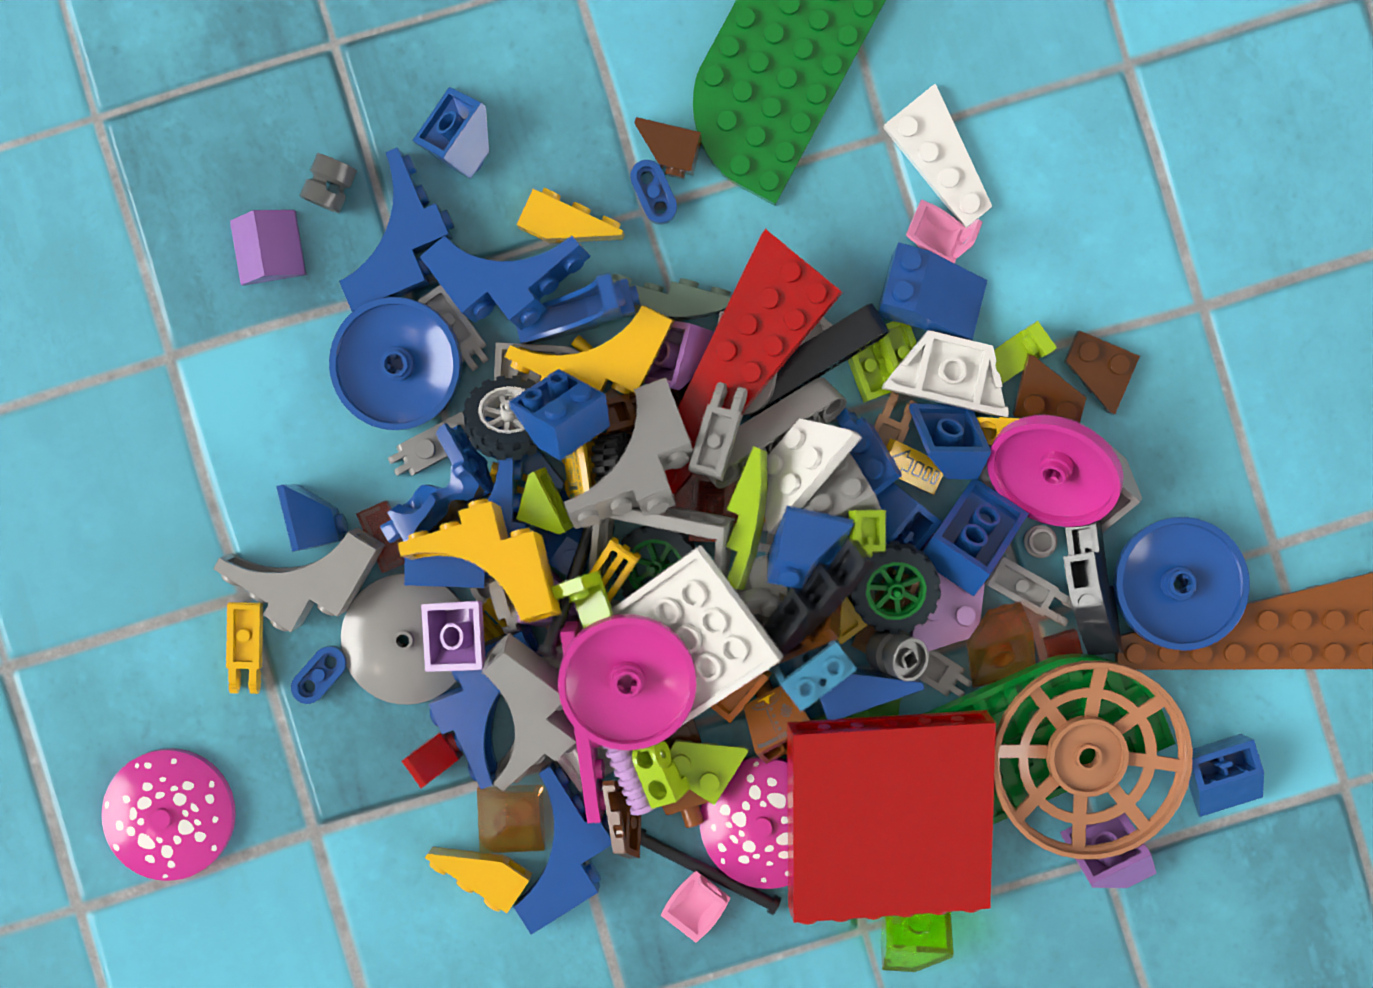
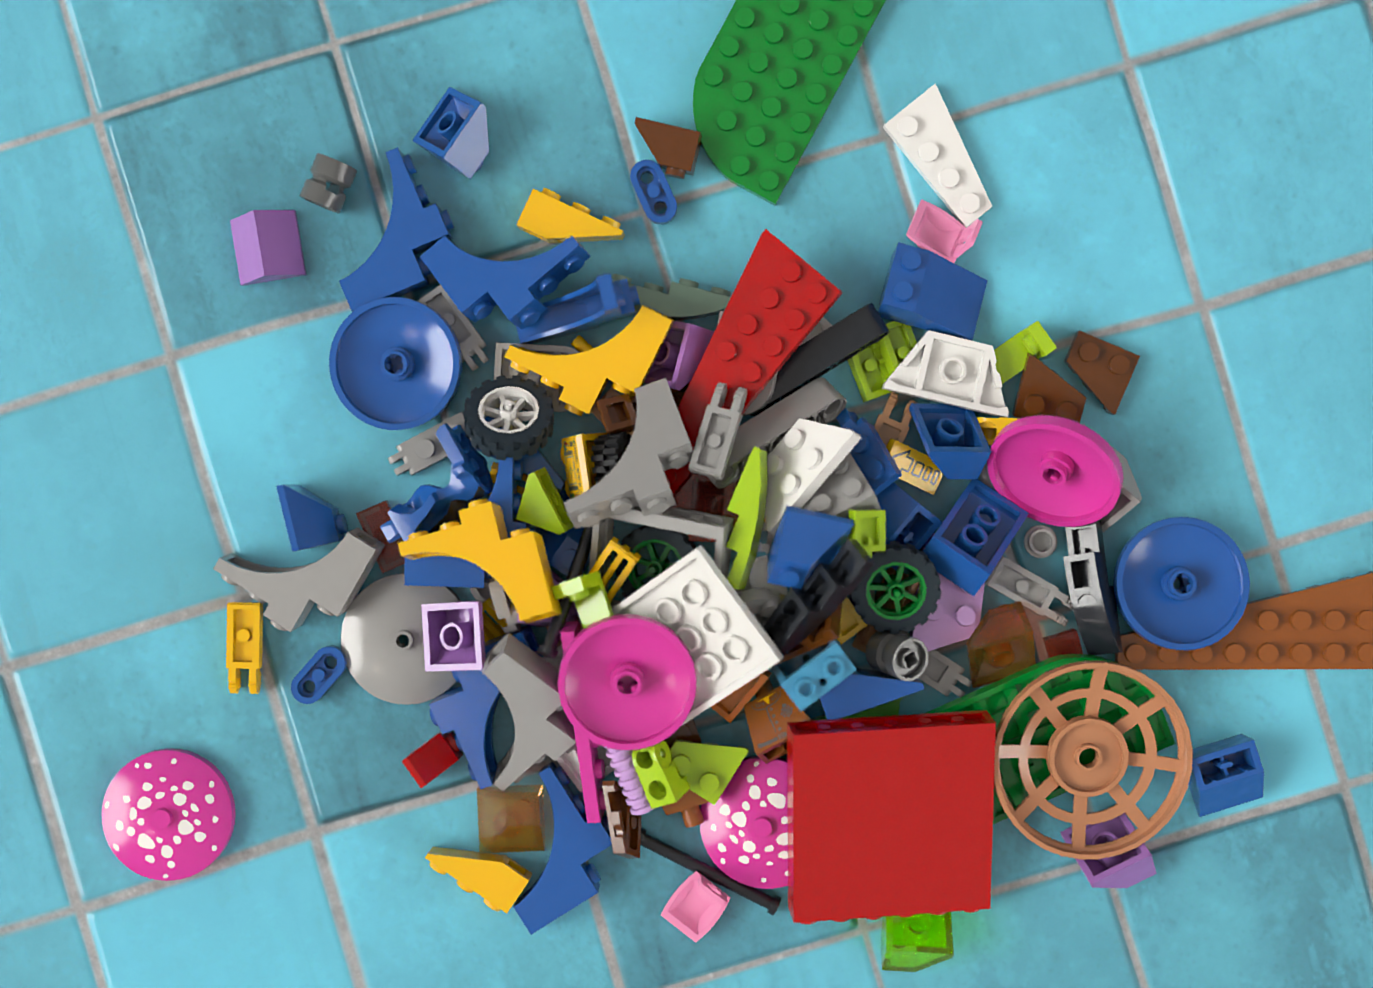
(561, 413): blue slope -> none

